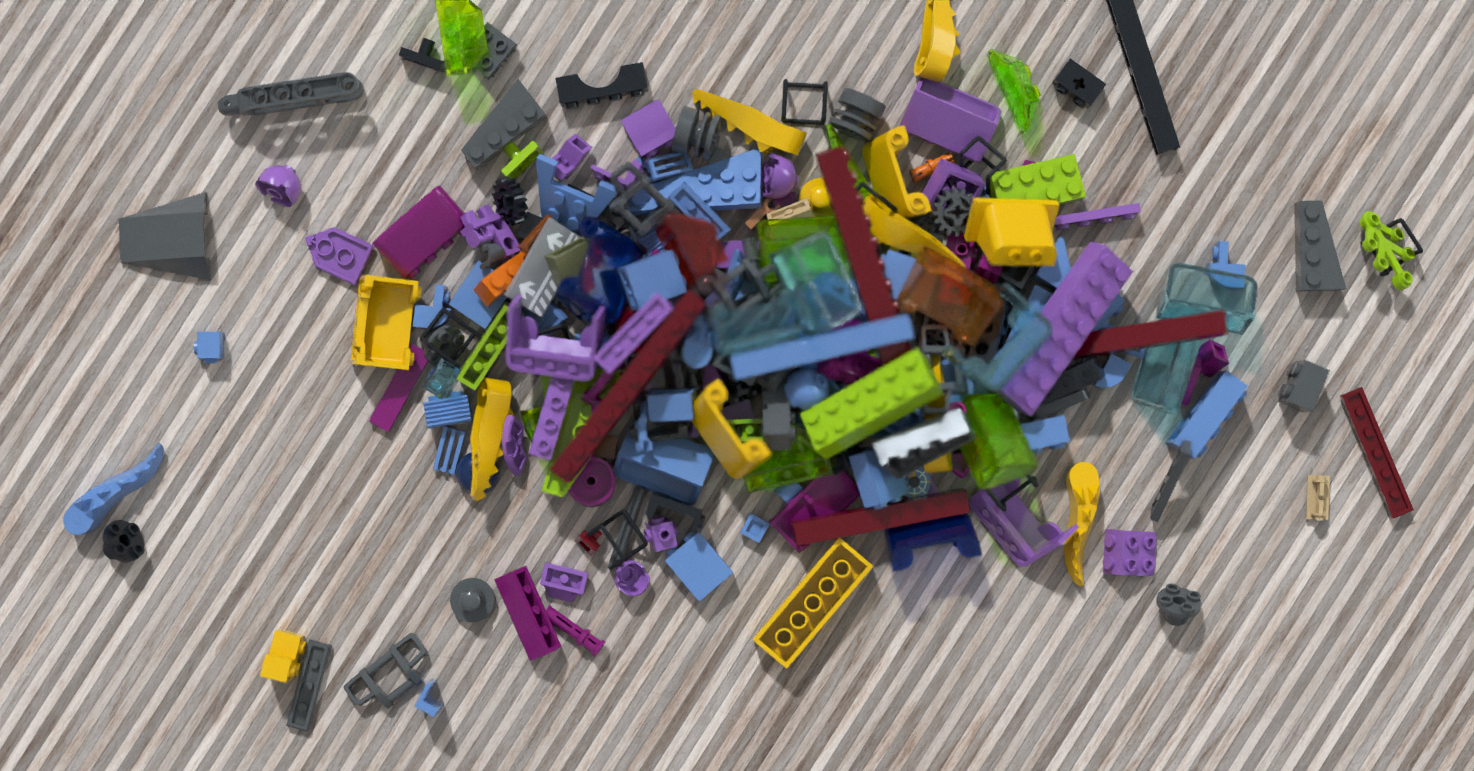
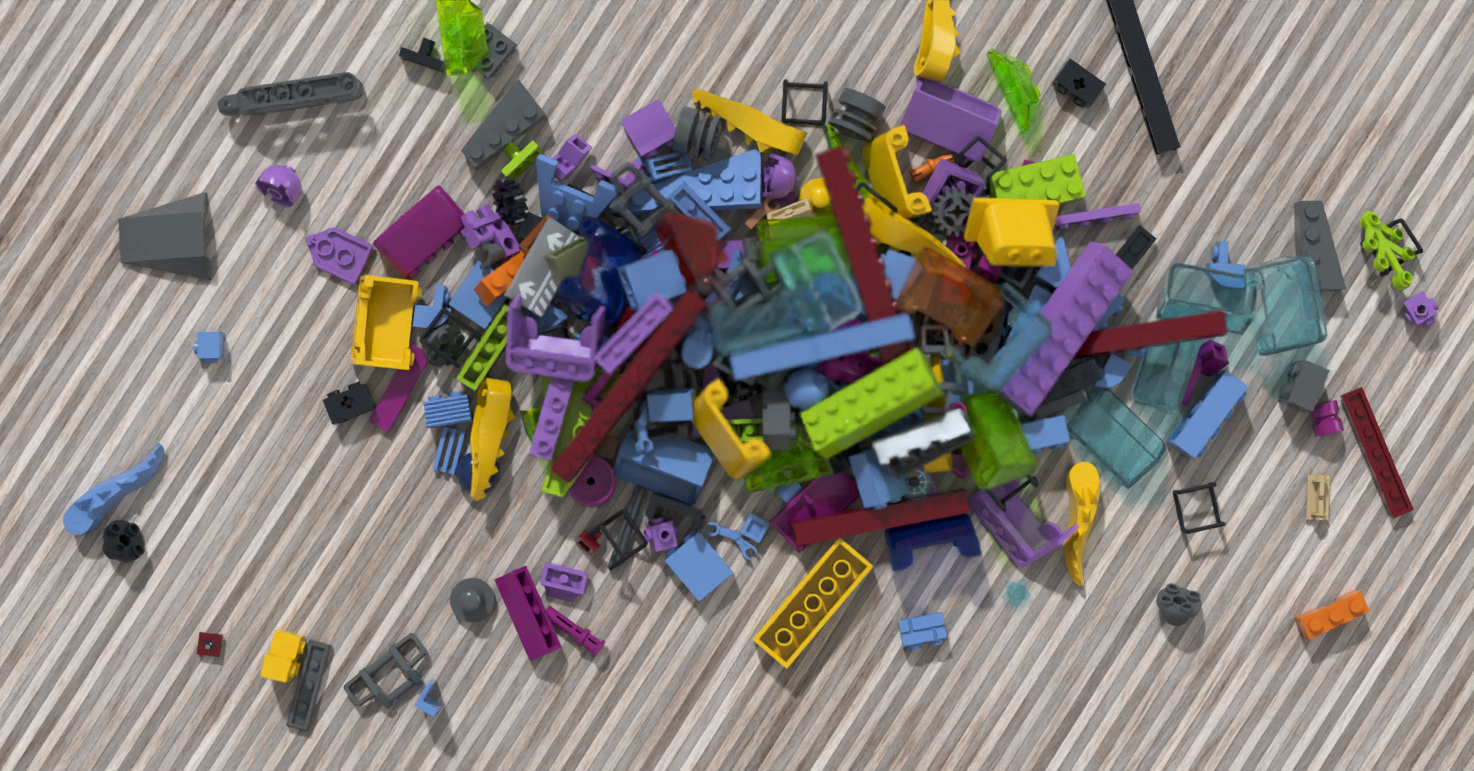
(209, 644): none -> dark red tile
(362, 403): none -> black brick
(441, 378): clear light blue brick -> none
(512, 445): medium lavender tile -> none
(629, 81): black arch -> none
(631, 578): medium lavender hair -> none
(734, 534): none -> medium blue piece
(922, 630): none -> medium blue brick
(1010, 594): none -> clear light blue plate
(1116, 438): none -> clear light blue windscreen
(1129, 552): medium lavender bracket -> none
(1135, 247): none -> black plate
(1170, 480): dark grey tile -> none
(1219, 523): none -> black piece
(1290, 303): none -> clear light blue windscreen
(1326, 418): none -> magenta wheel
(1333, 615): none -> orange arch
(1419, 302): none -> medium lavender brick

